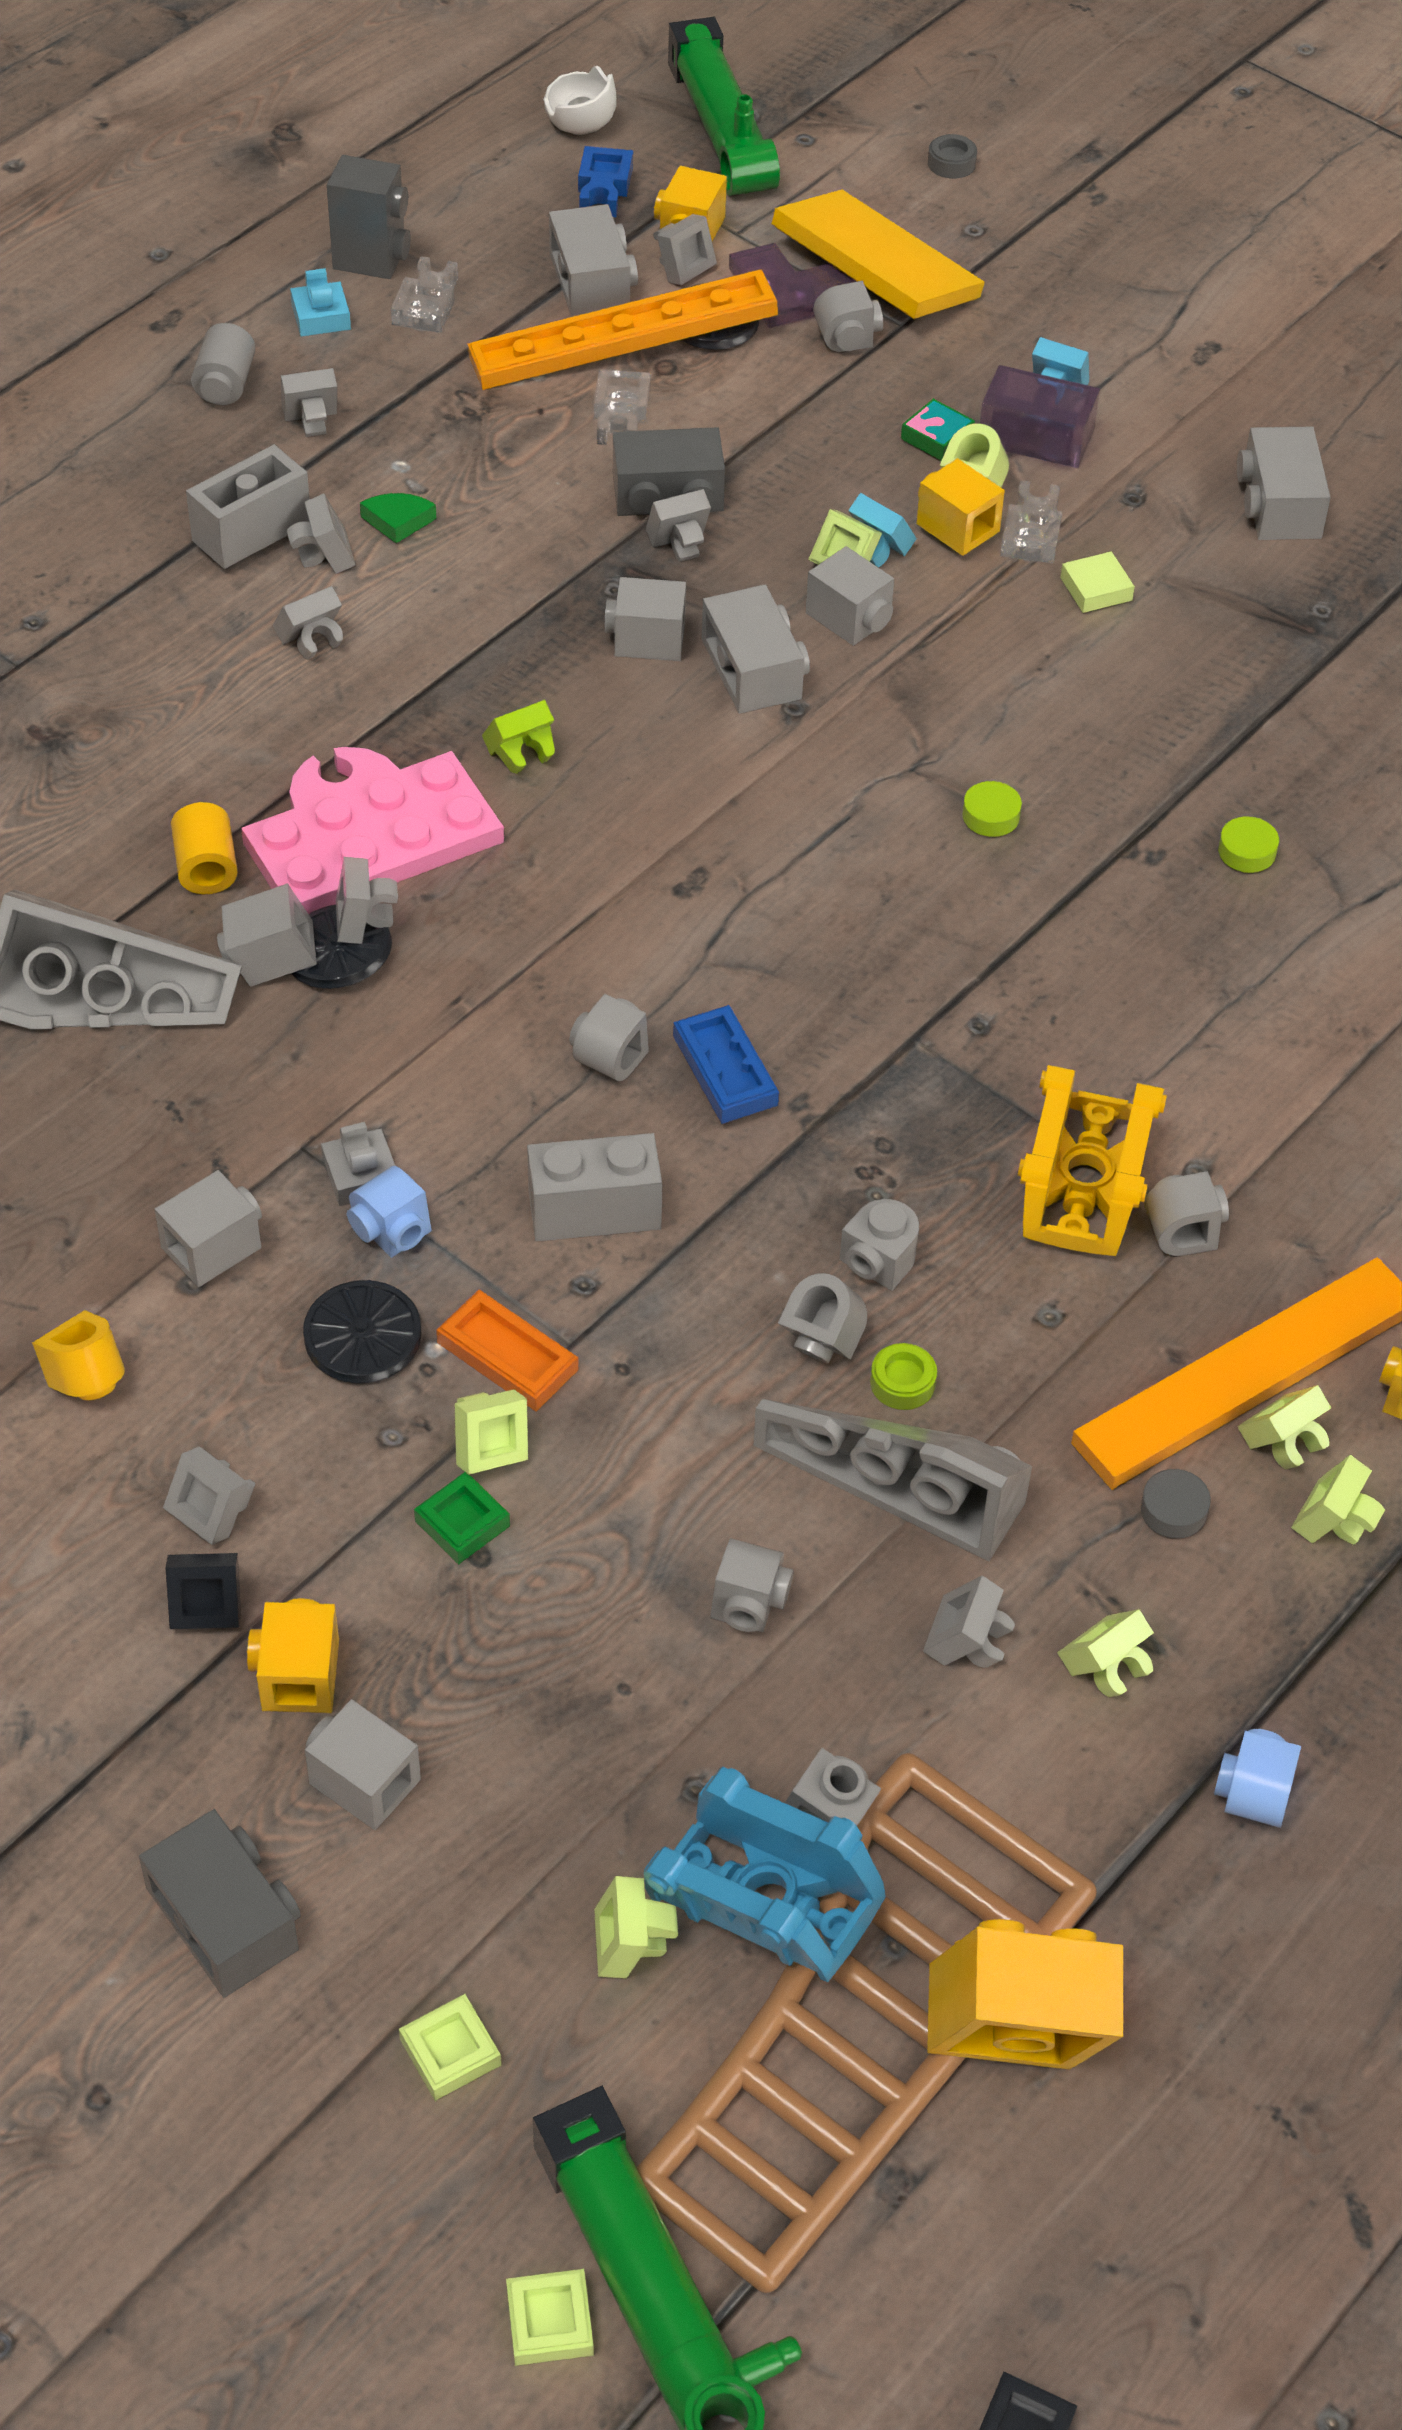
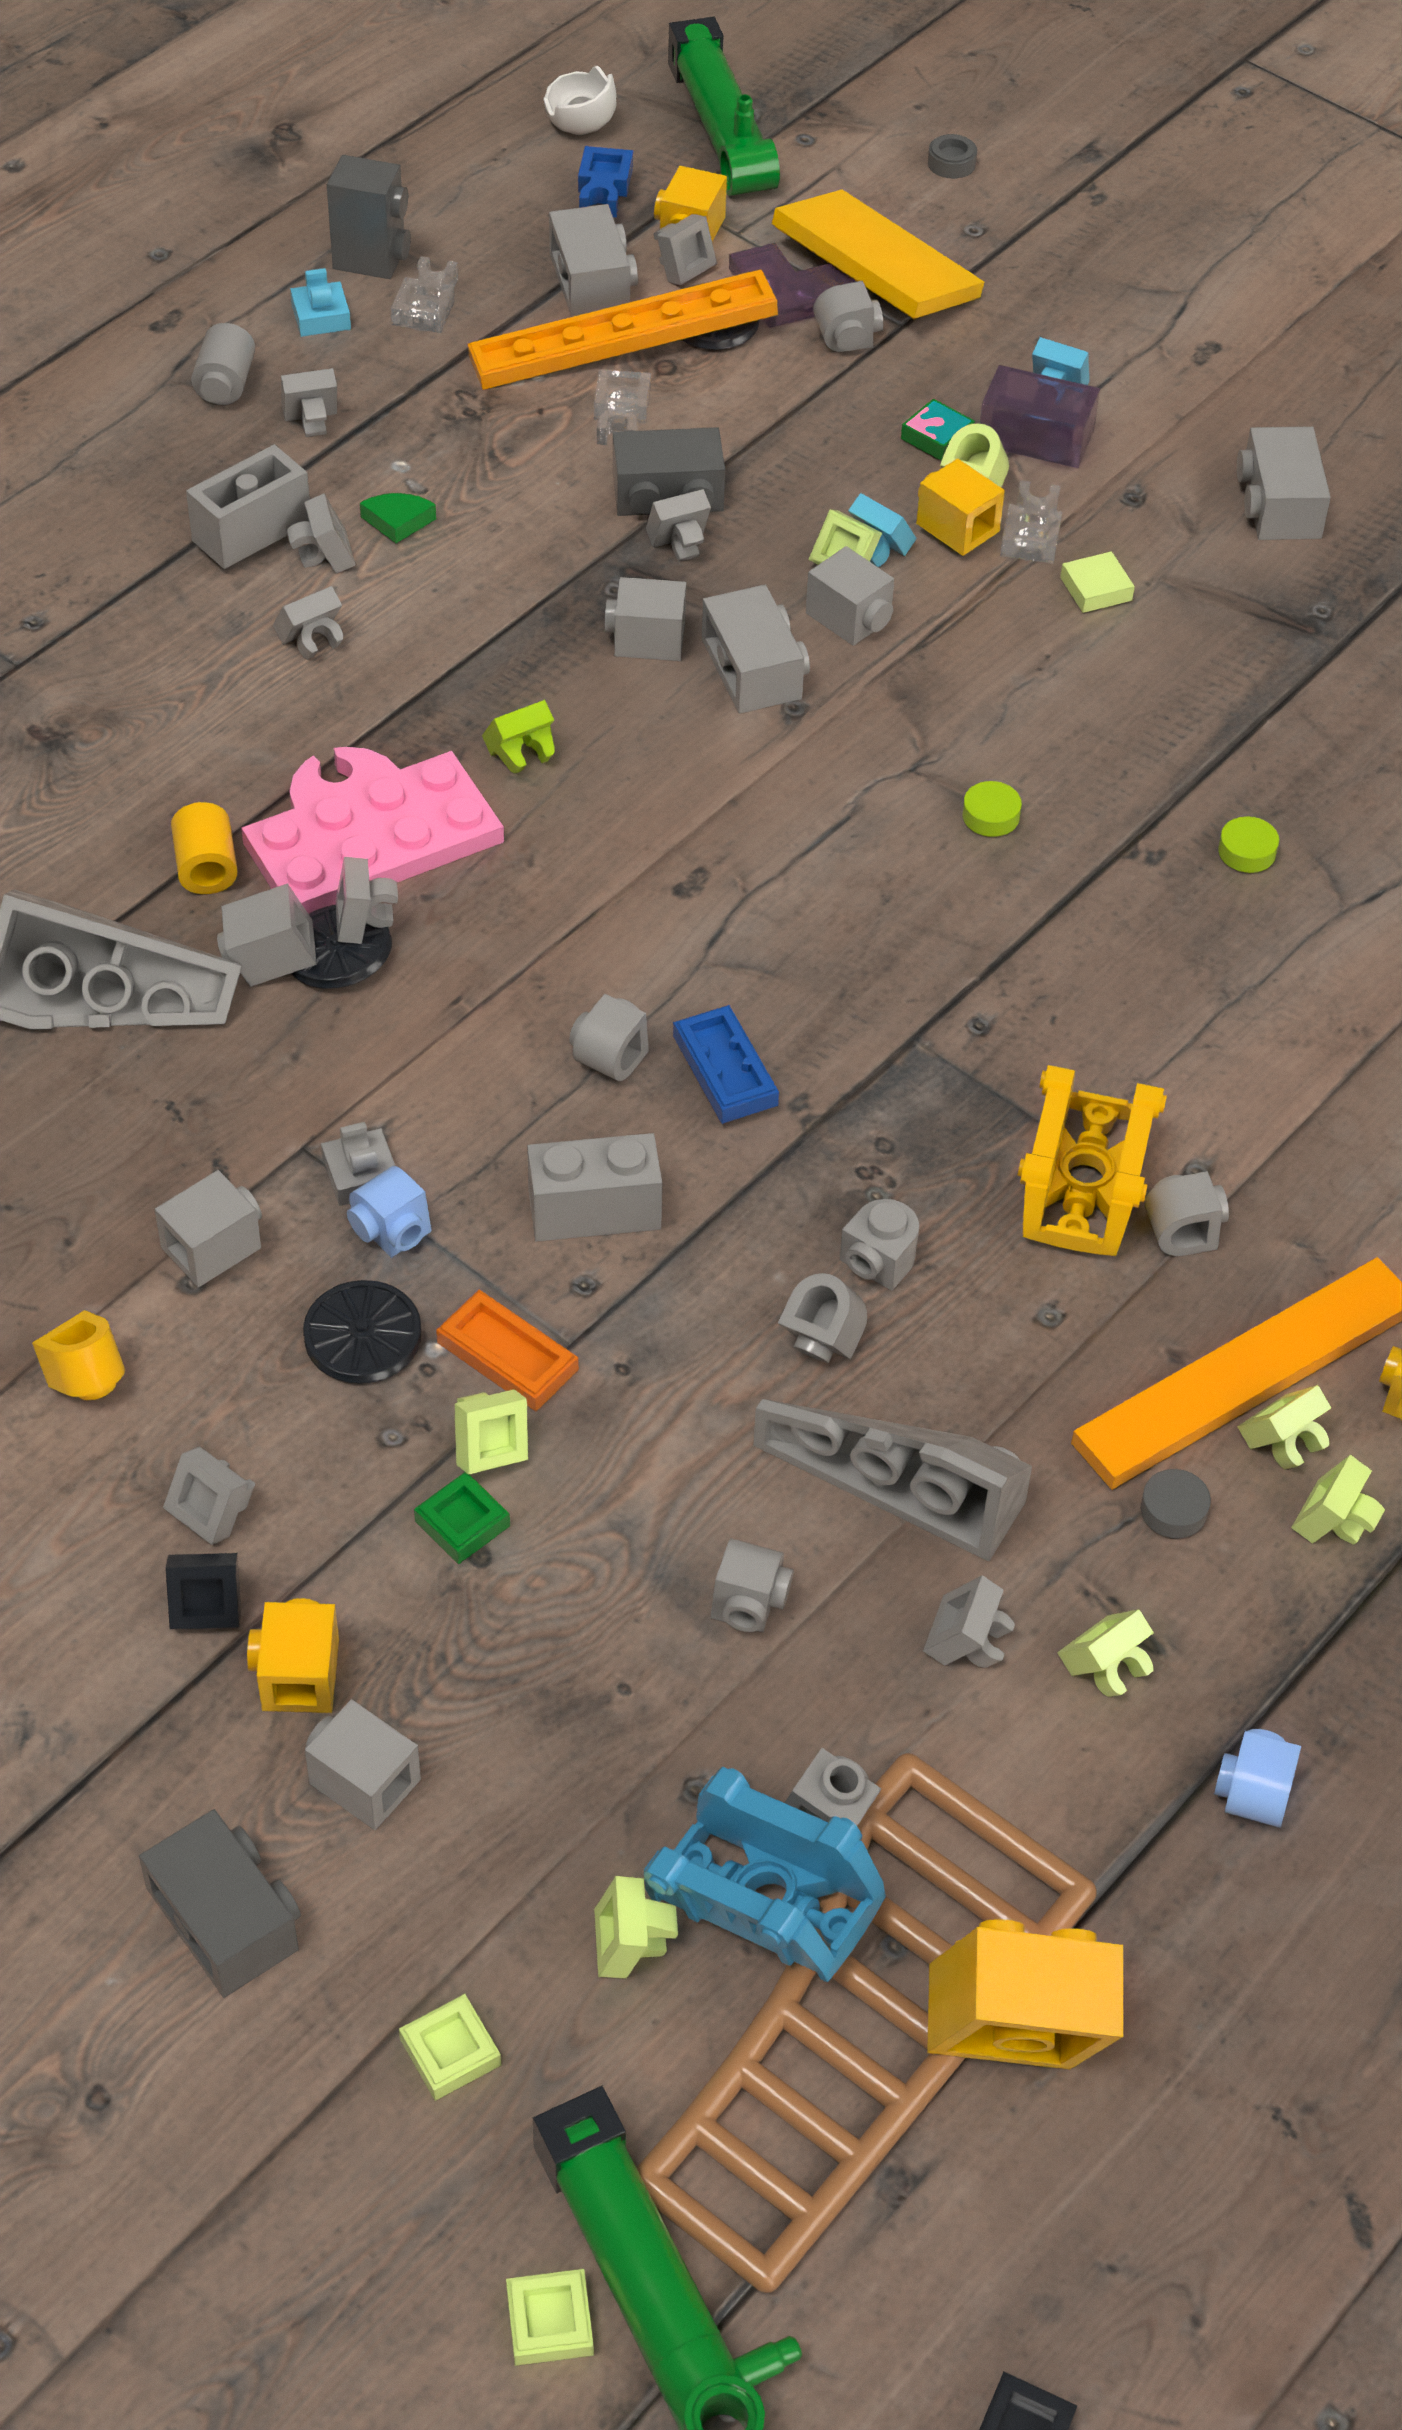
(903, 1376): lime tile -> none

